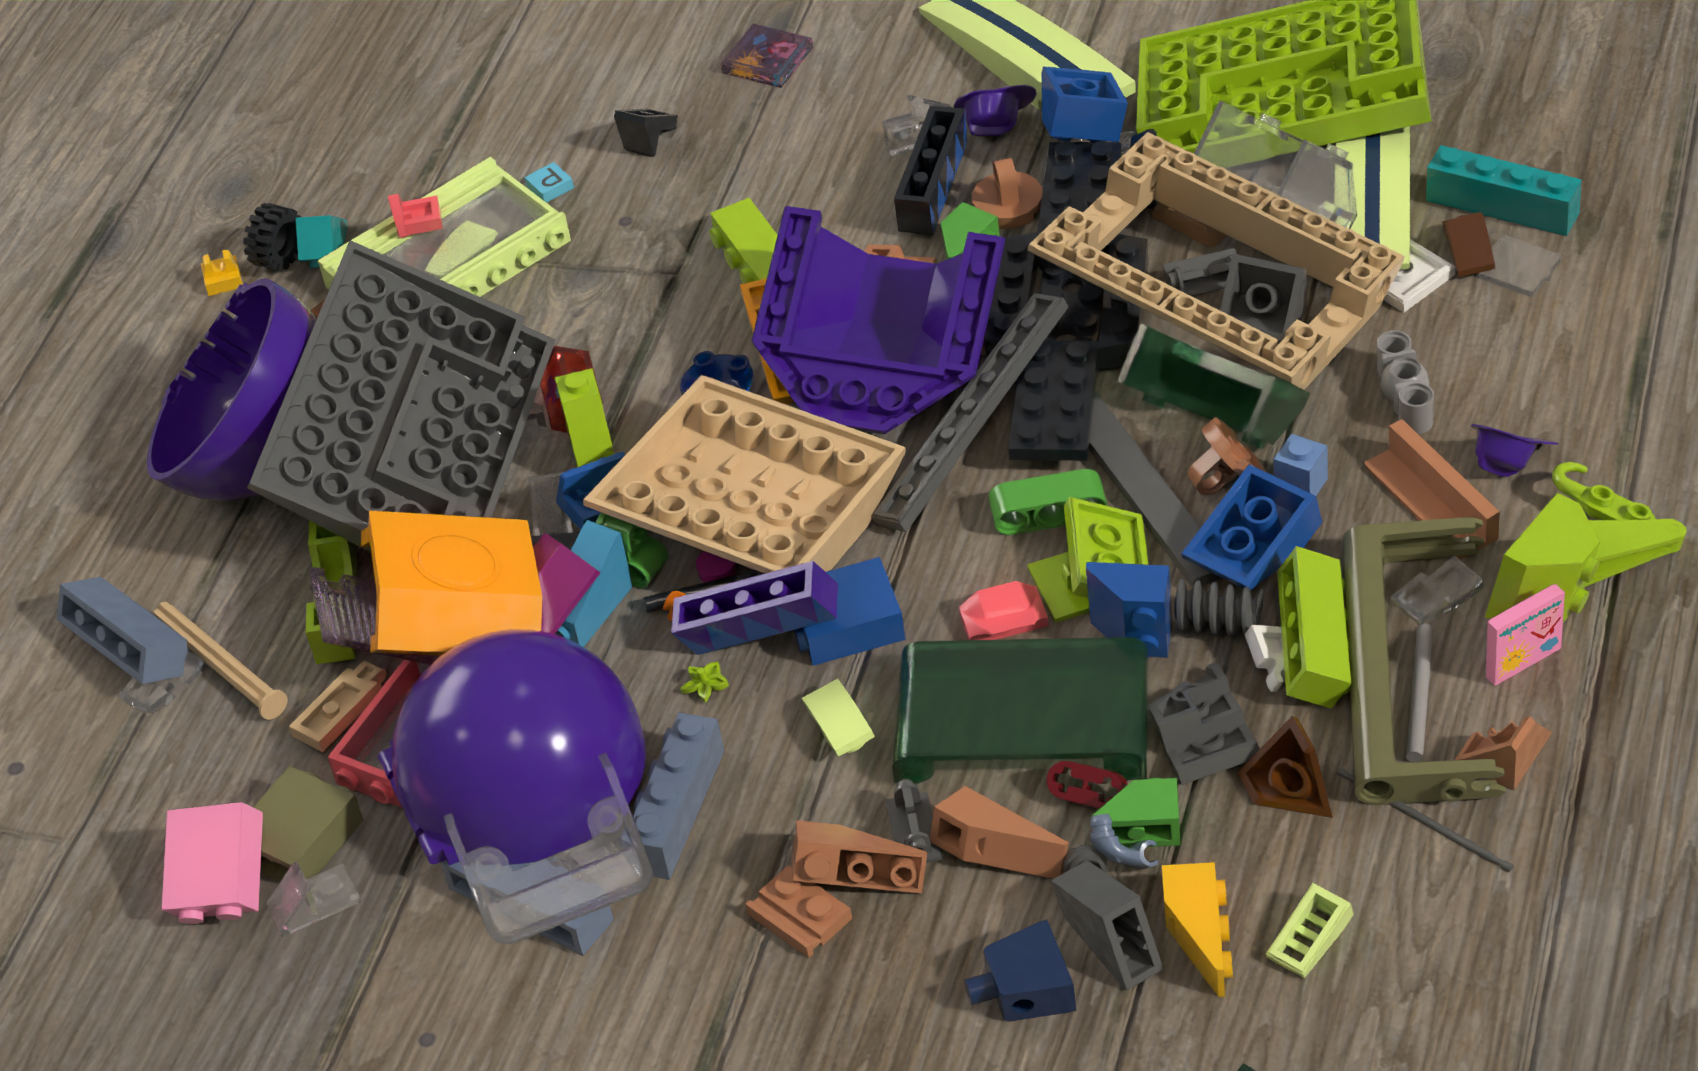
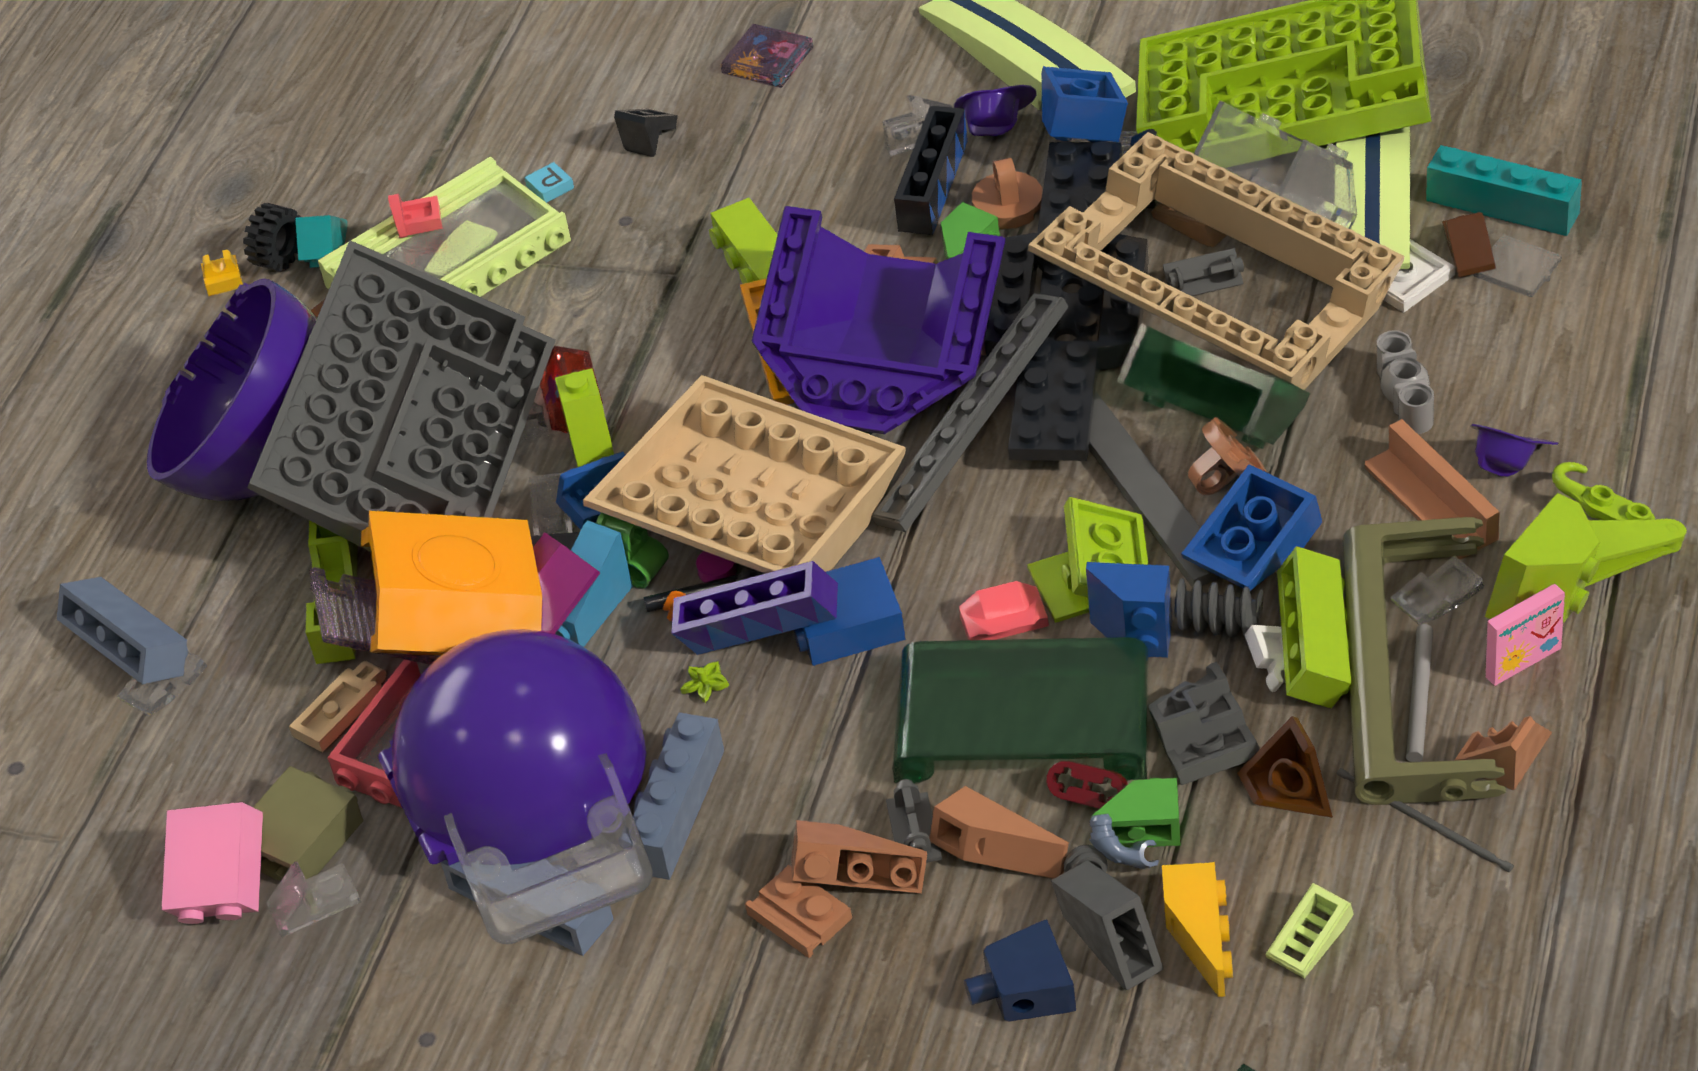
(270, 701): tan axle -> none
(722, 367): clear blue dish -> none
(838, 718): yellowish green slope -> none
(1040, 500): bright green beam -> none
(1265, 294): dark grey slope -> none
(1302, 464): medium blue brick -> none

